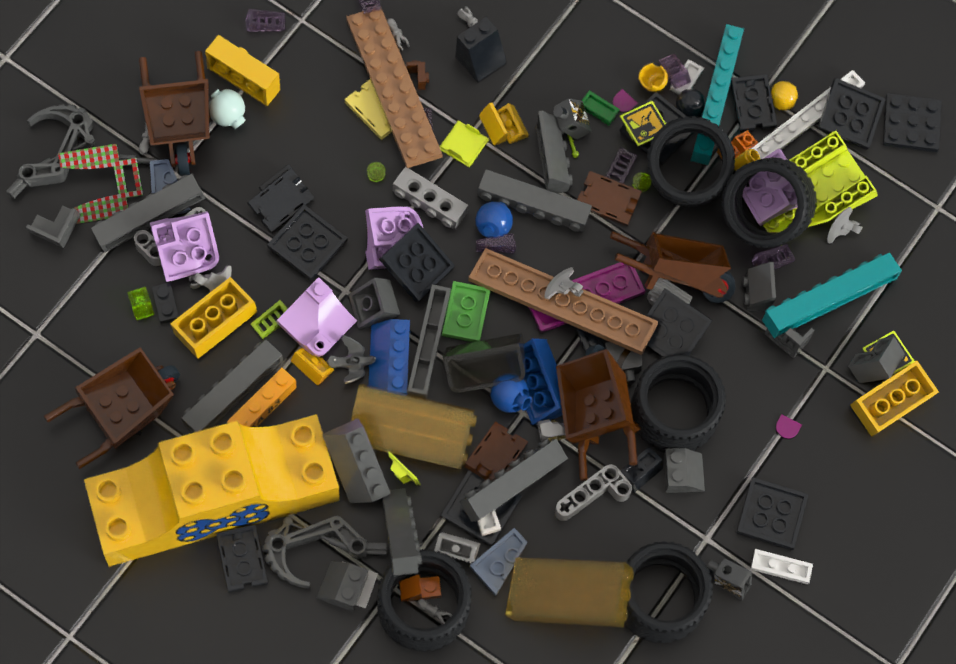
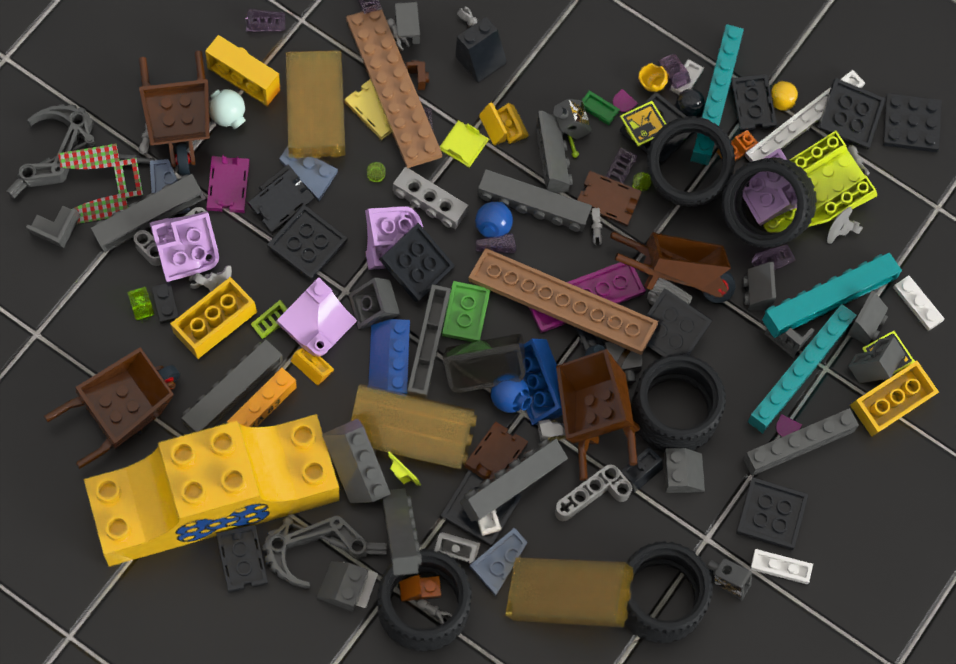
(228, 184): none -> magenta piece
(312, 172): none -> sand blue wing
(315, 104): none -> clear yellow brick
(353, 362): dark grey animal -> none
(407, 21): none -> dark grey panel
(562, 284): light grey piece -> none
(596, 226): none -> light grey piece
(746, 157): yellow brick -> none
(800, 442): none -> dark grey brick
(801, 368): none -> teal brick
(854, 153): none -> light grey piece
(869, 319): none -> dark grey slope
(918, 303): none -> white plate

